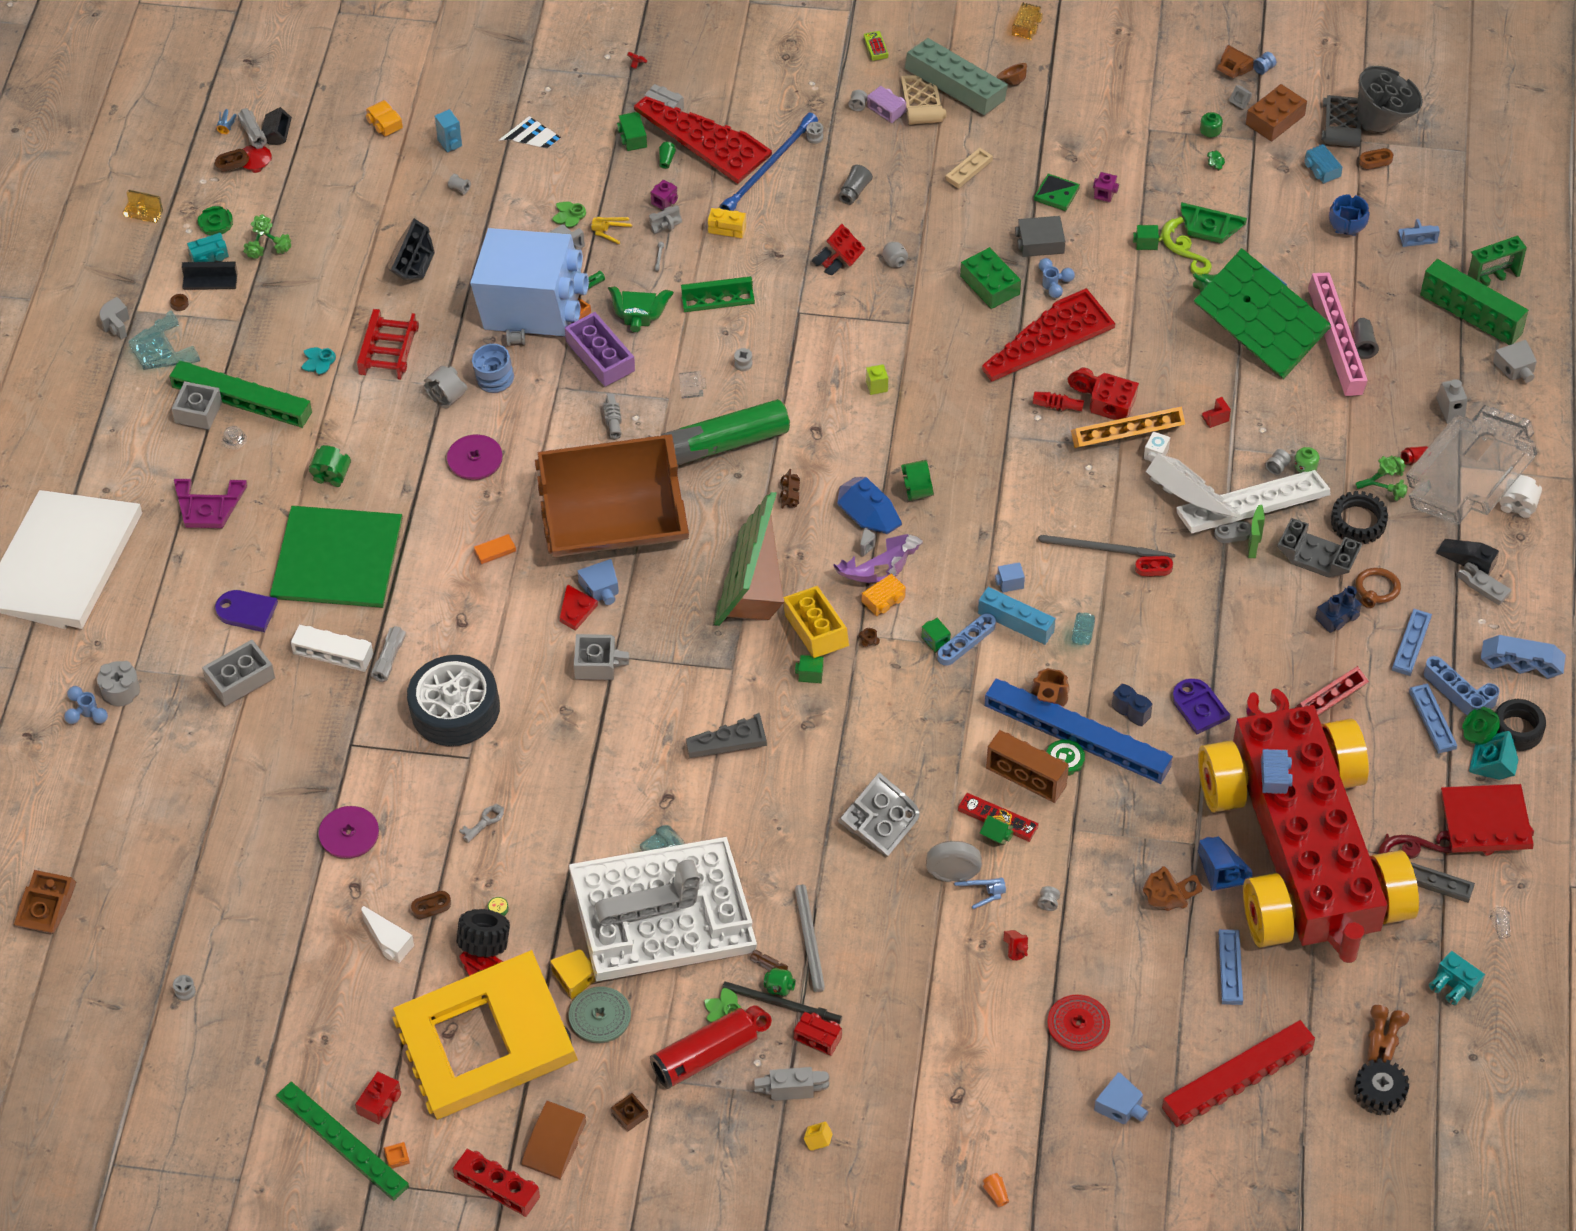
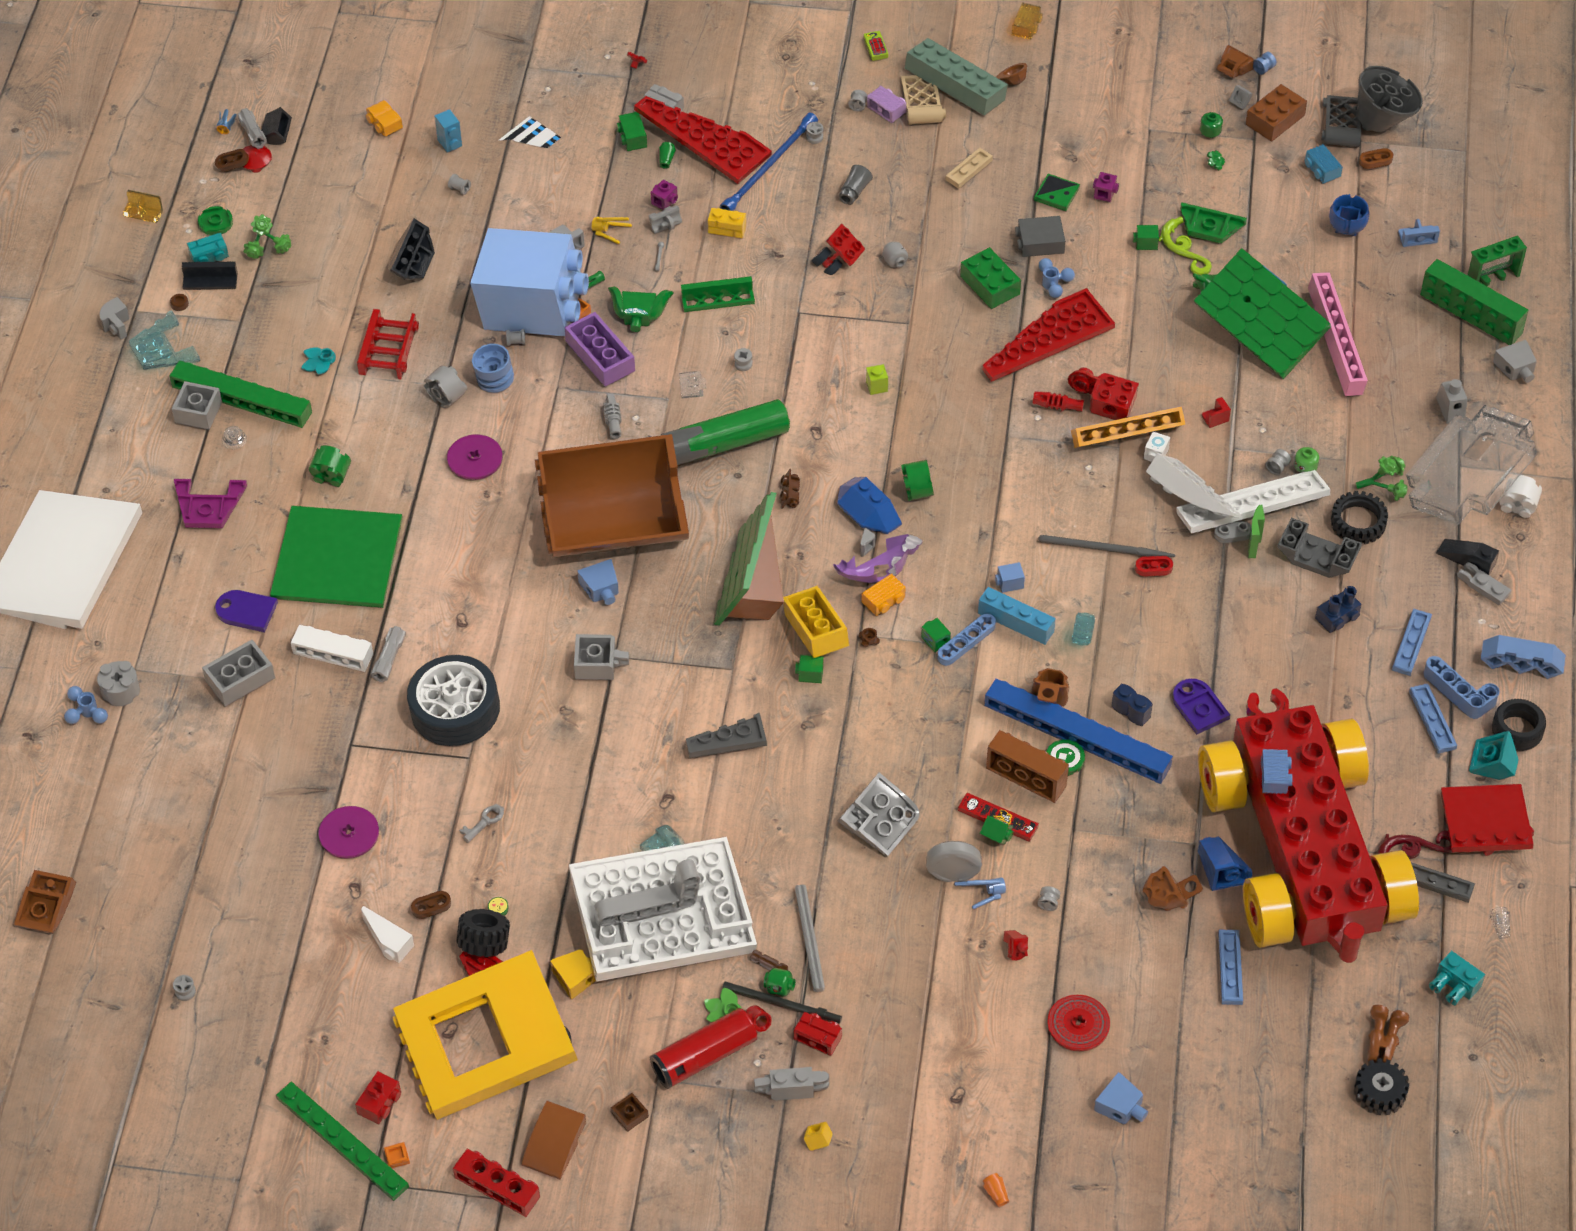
(495, 549): orange tile -> none
(569, 213): bright green plate -> none
(576, 607): red wing -> none
(598, 1000): sand green piece -> none
(1238, 1074): red brick -> none
(1336, 691): brick -> none
(1365, 339): dark grey plant -> none
(1370, 598): dark orange piece -> none
(1412, 454): red cone -> none
(1480, 726): green tile -> none

